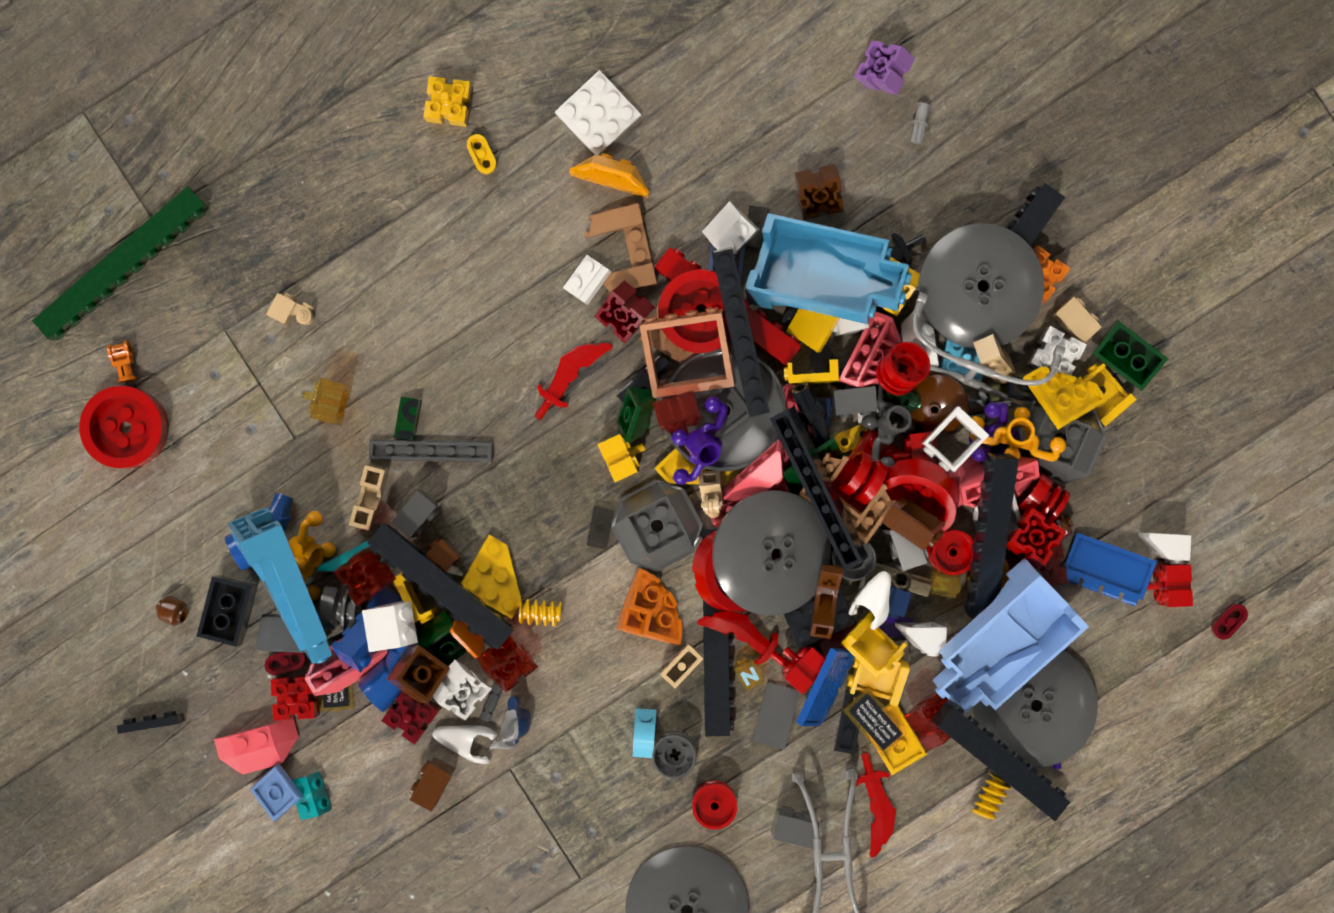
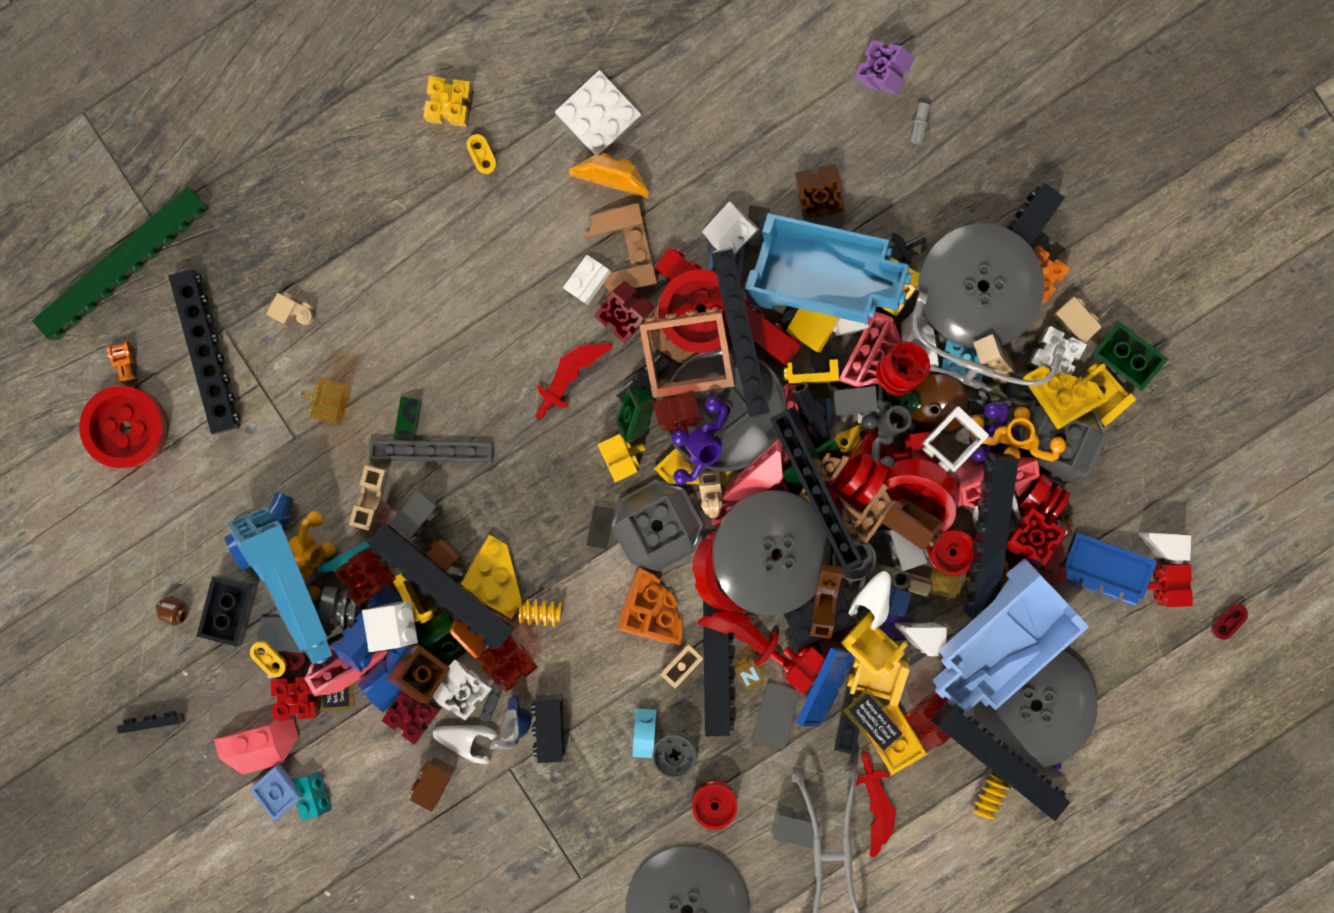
(180, 283): none -> black brick
(266, 660): none -> yellow plate
(548, 728): none -> black brick

